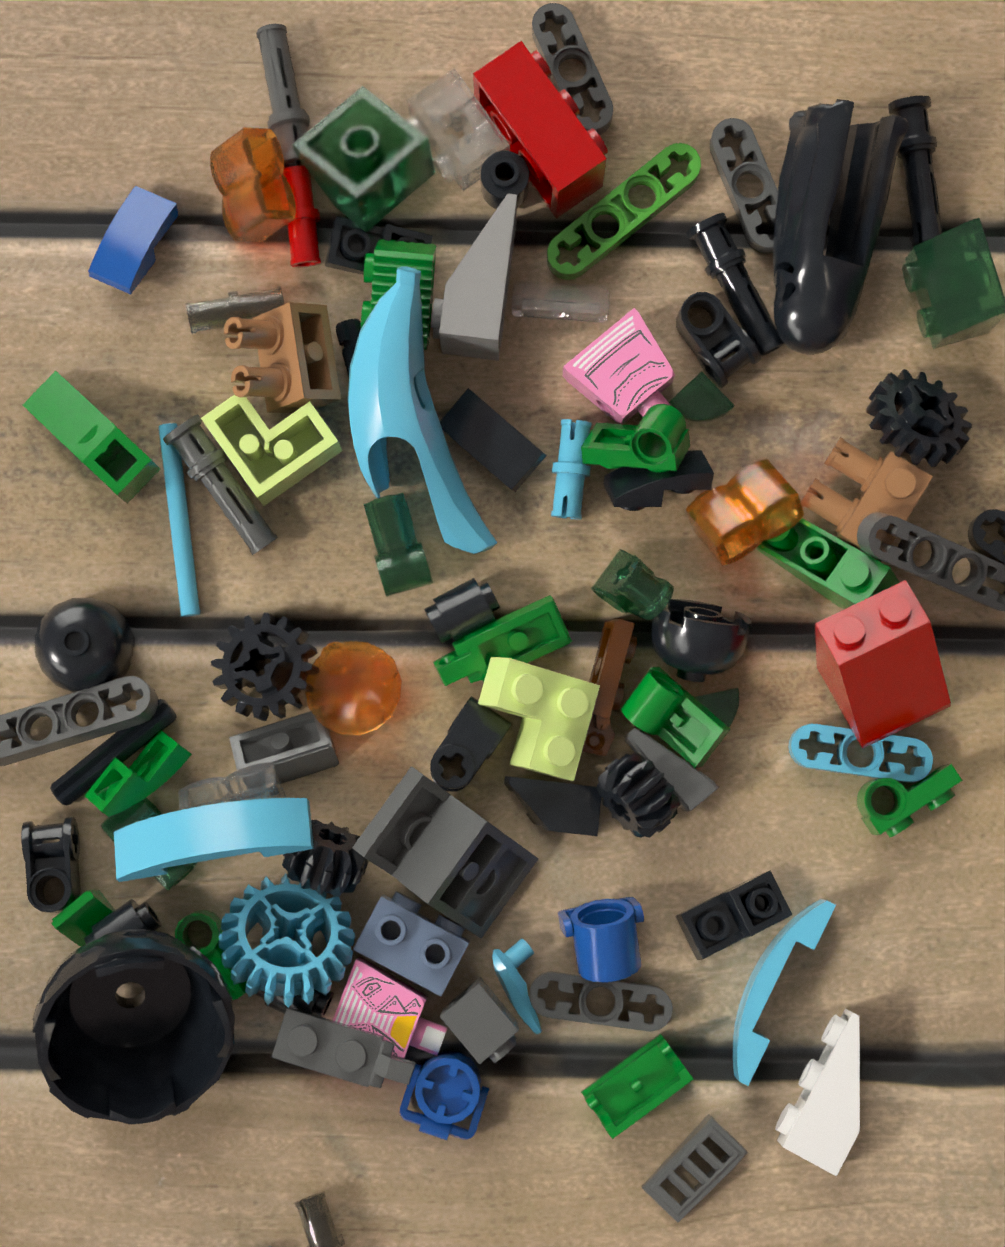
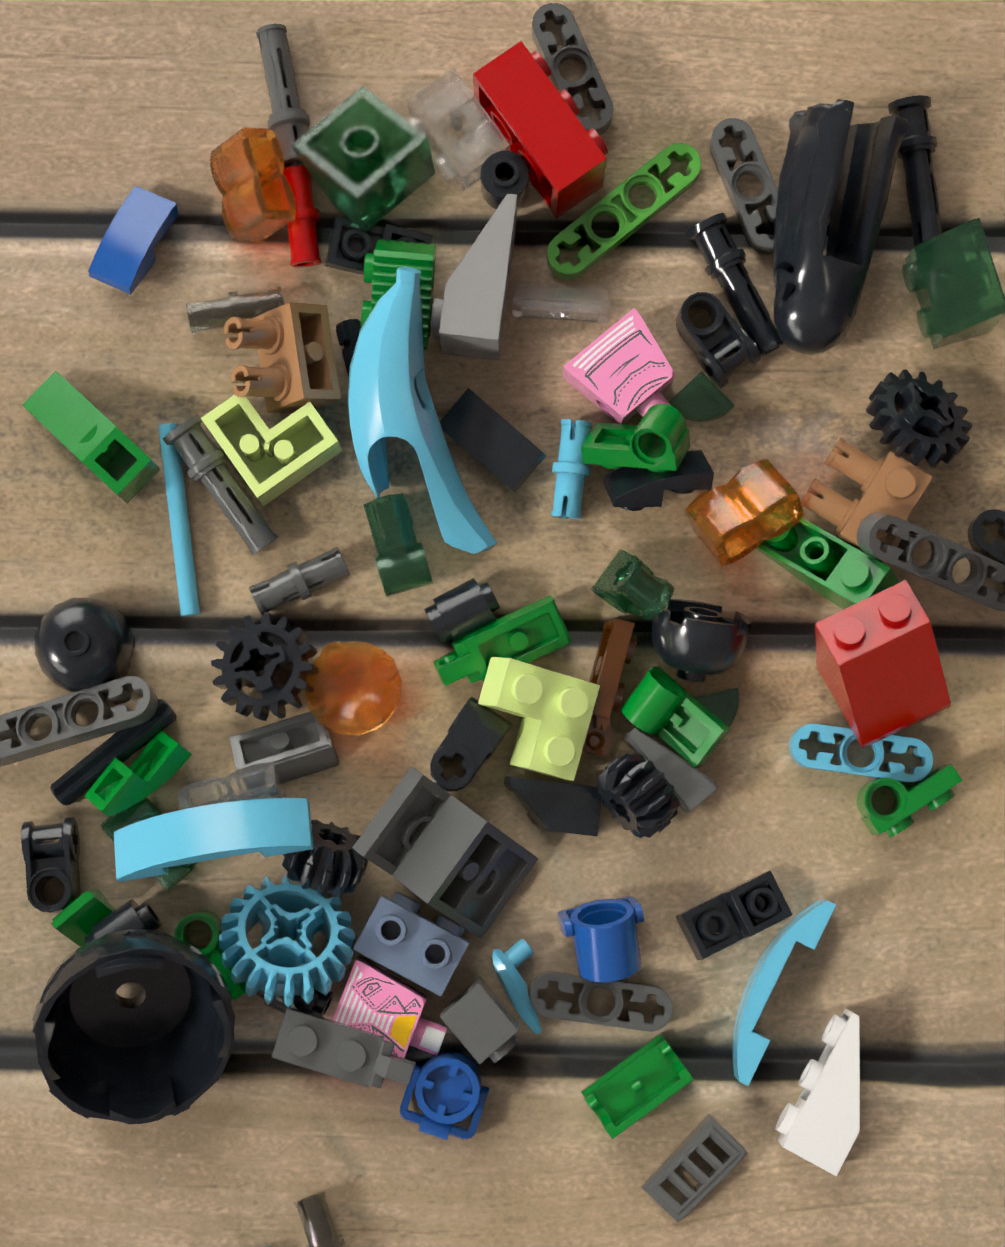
(299, 580): none -> dark grey pin

